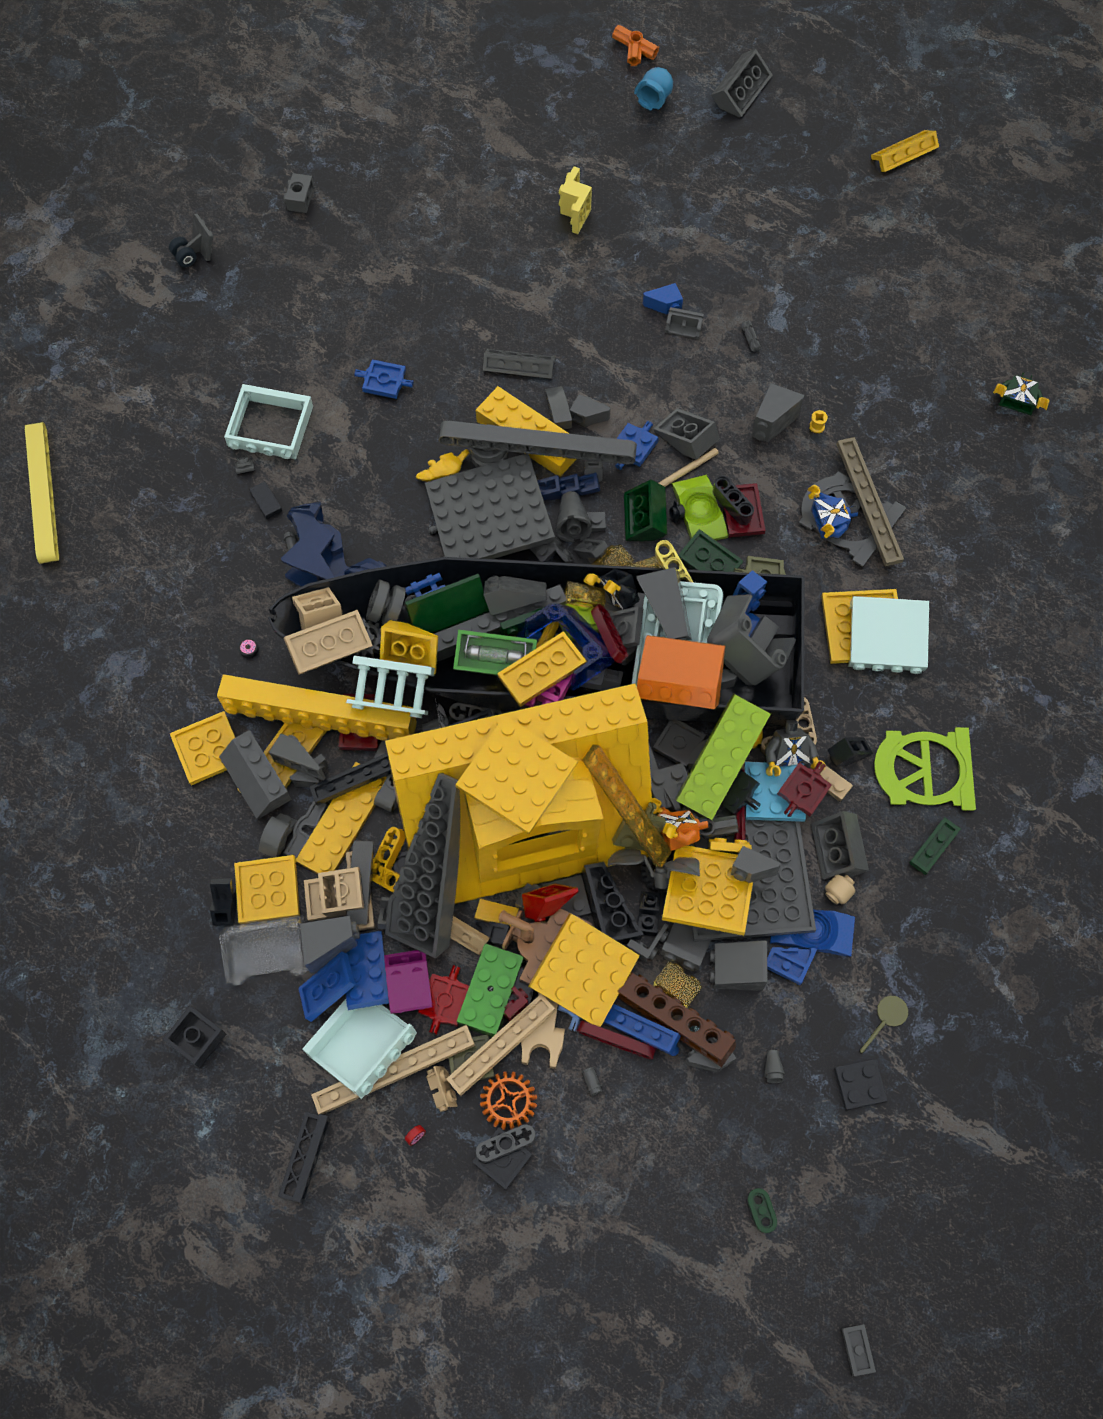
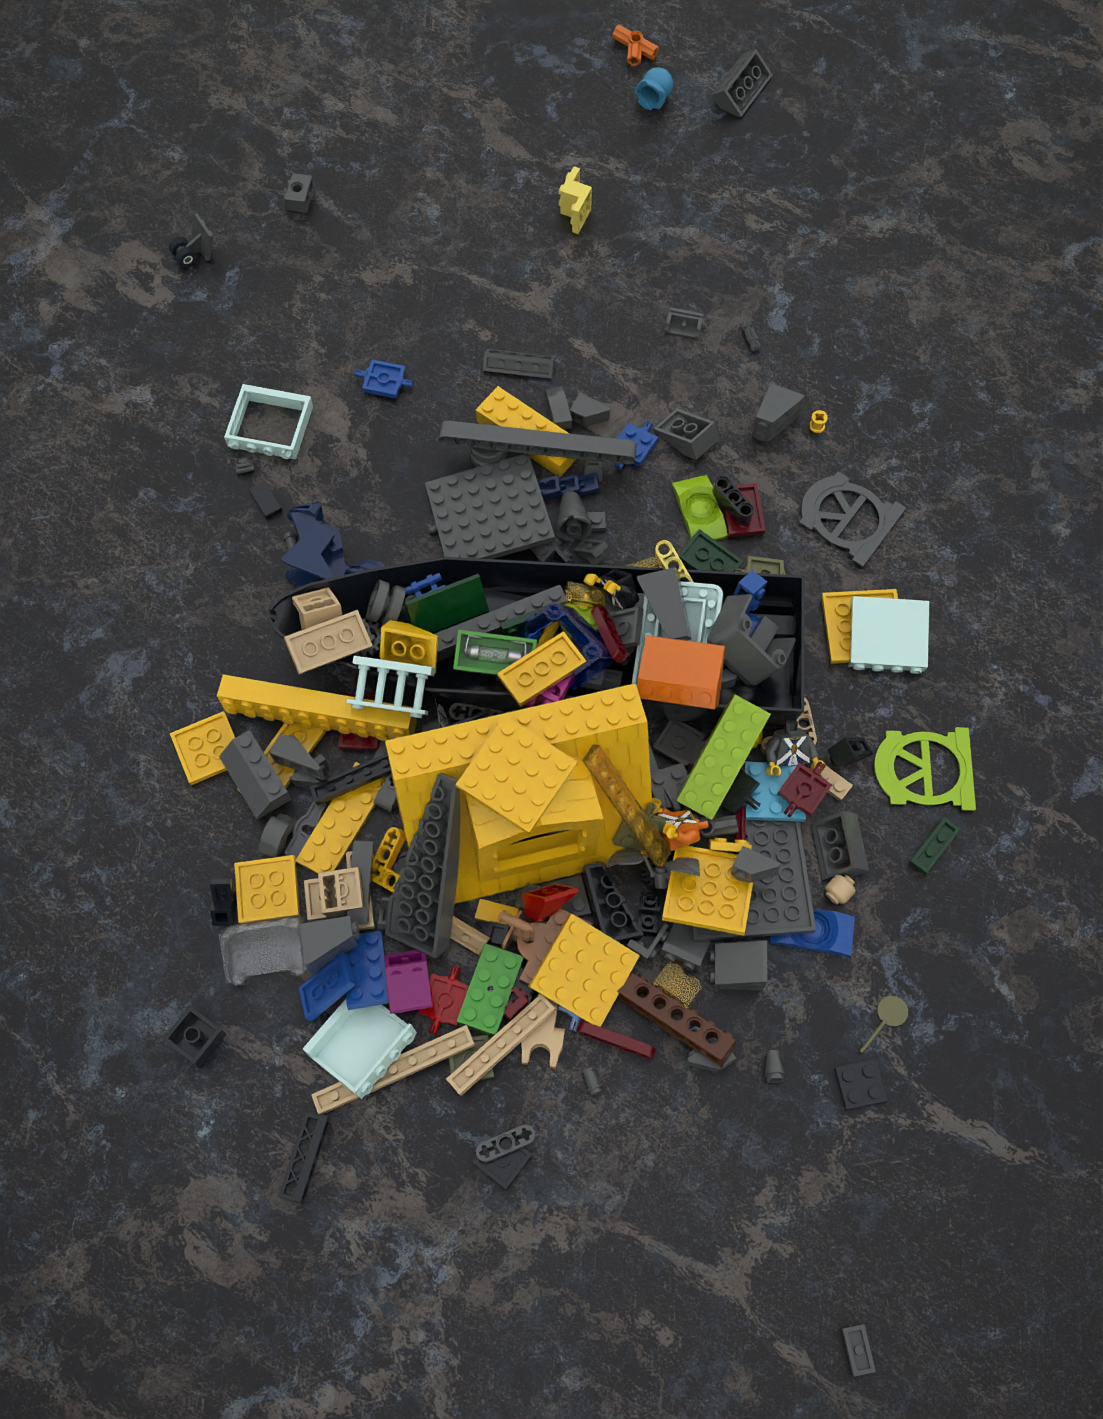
(41, 493): light yellow beam -> none
(248, 648): tile -> none
(415, 1135): red tile -> none
(444, 467): yellow animal -> none
(446, 1096): tan hinge -> none
(511, 593): dark grey slope -> none
(517, 1097): orange gear -> none
(615, 556): clear yellow bracket -> none
(643, 1029): blue piece -> none
(645, 512): dark green slope -> none
(663, 298): blue slope -> none
(677, 511): black plate -> none
(689, 467): tan bar -> none
(762, 1210): dark green plate -> none
(790, 962): blue wing -> none
(830, 513): torso -> none
(870, 502): dark tan plate -> none
(906, 150): yellow fence -> none
(1021, 394): torso -> none

